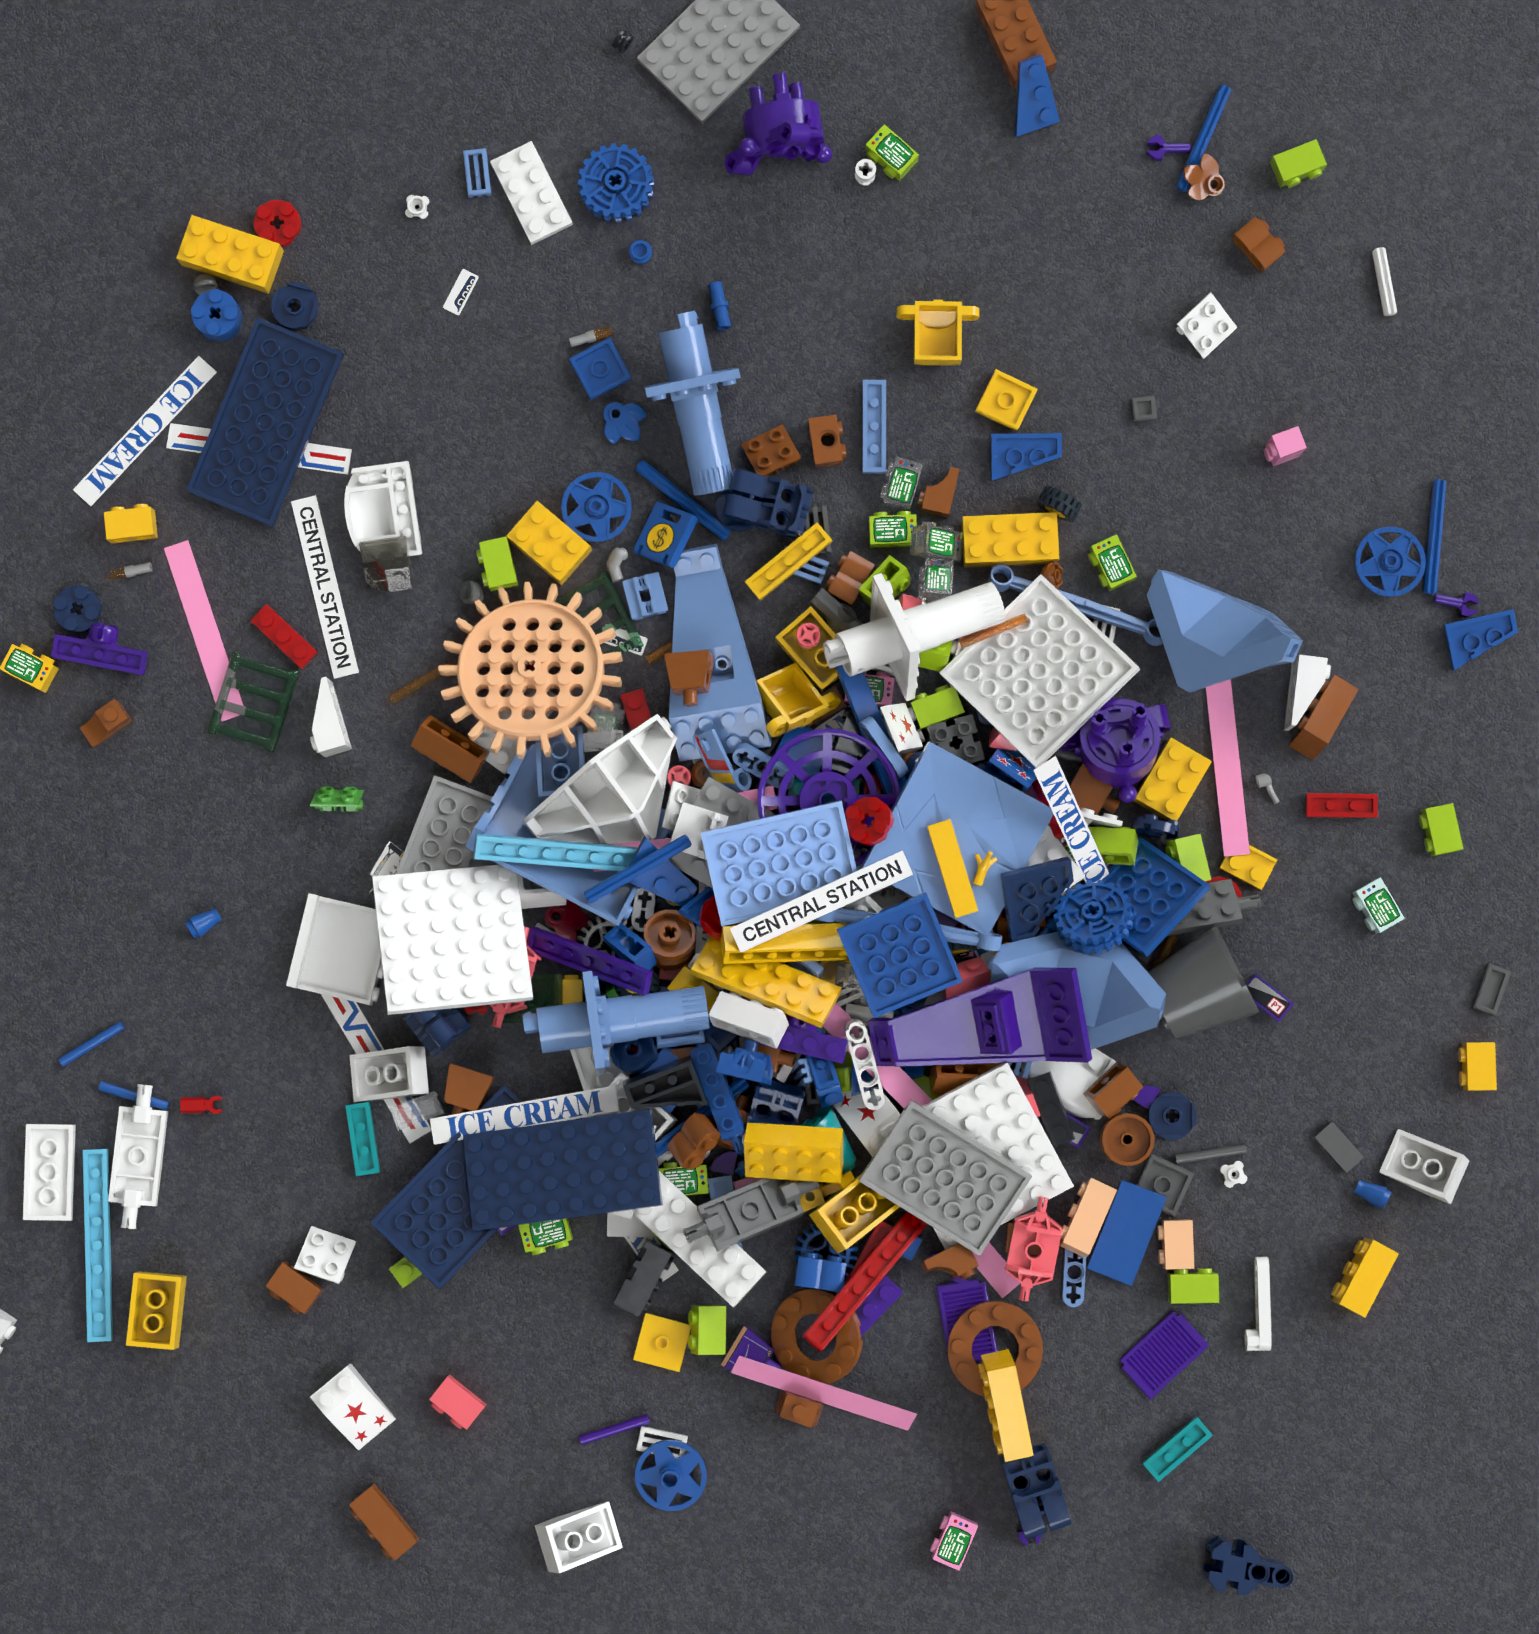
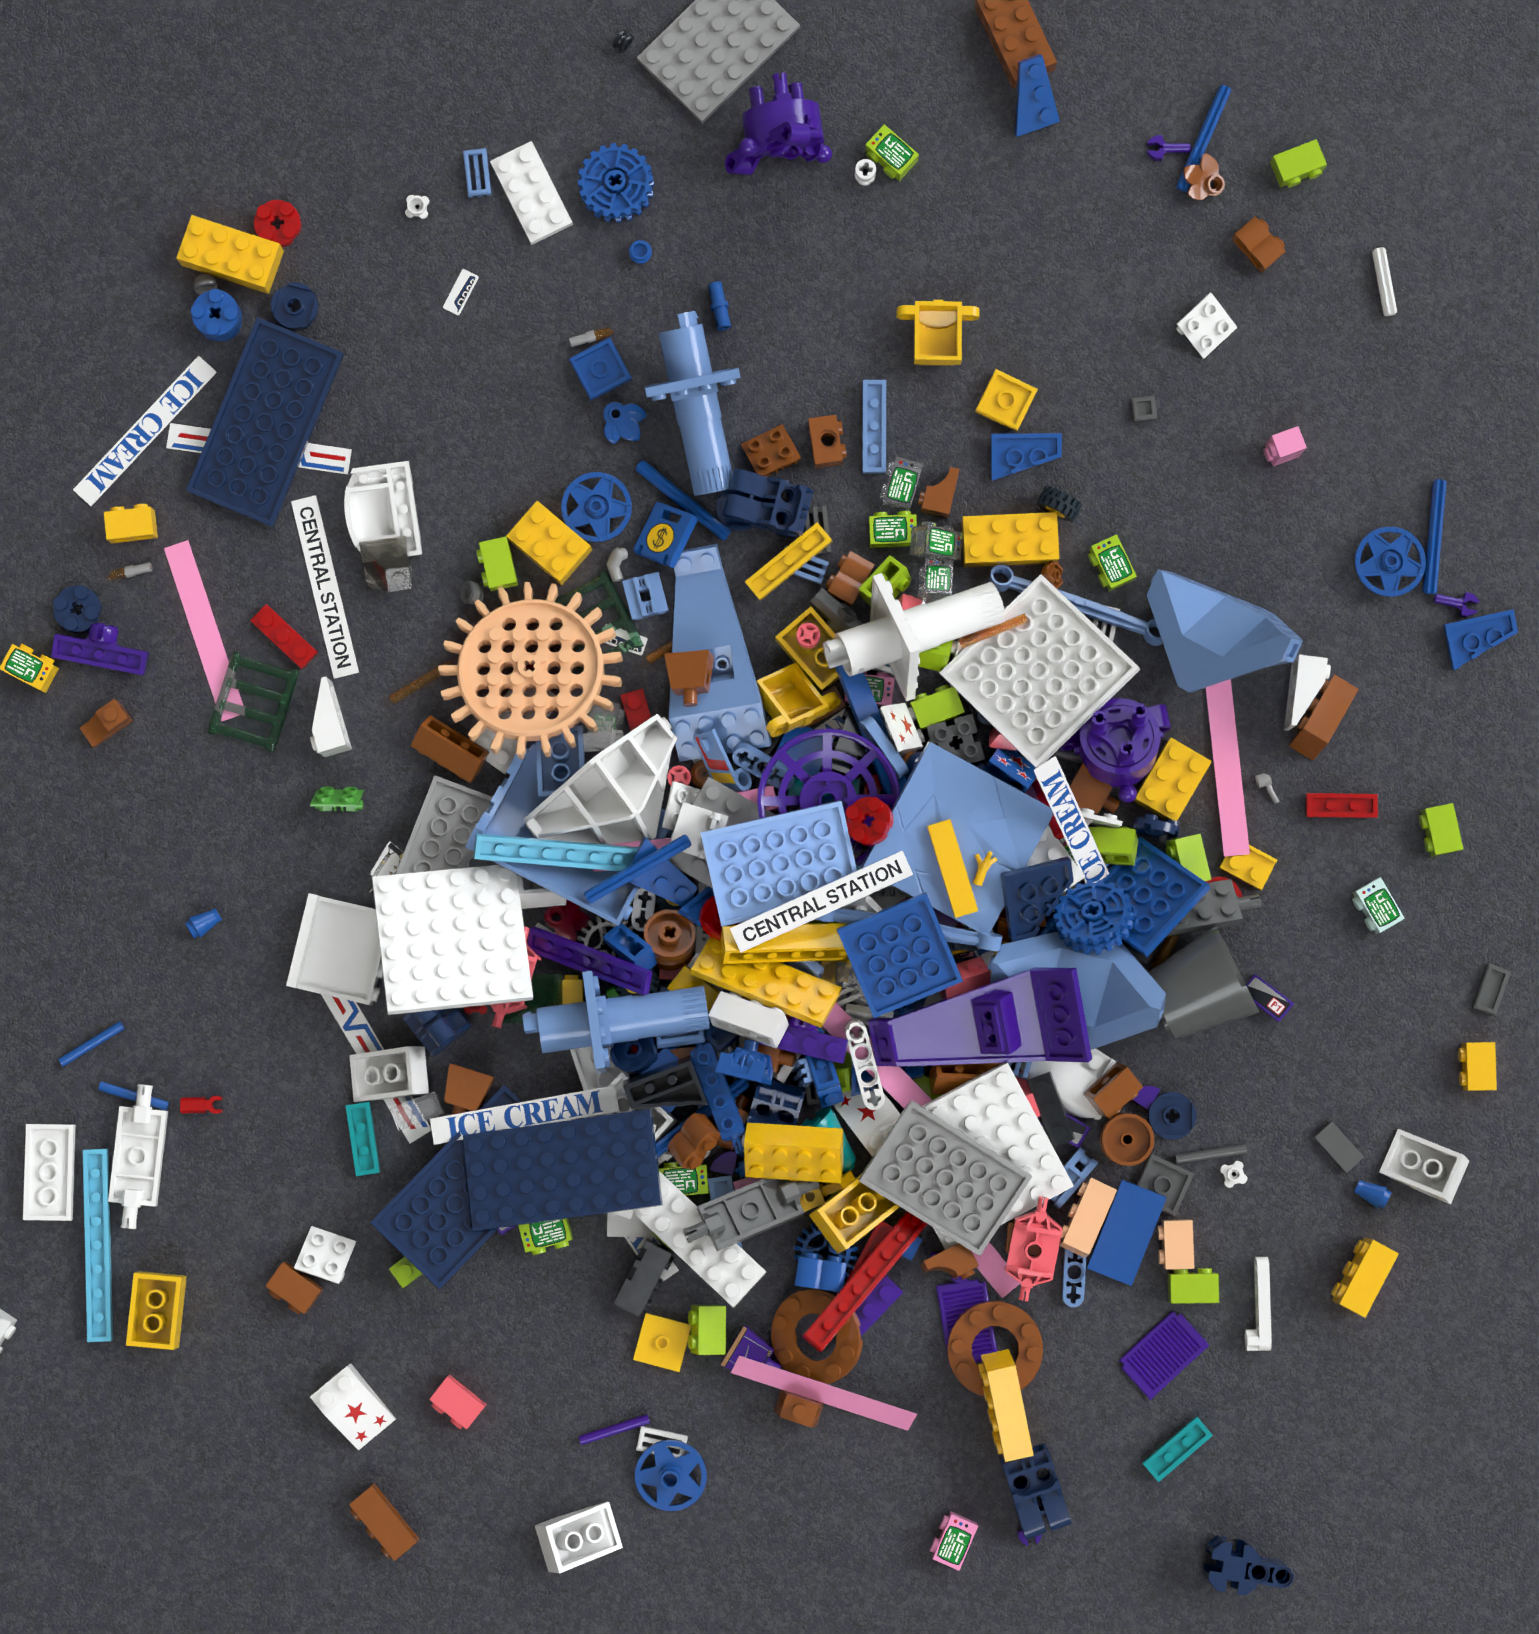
(1075, 1175): none -> medium blue plate

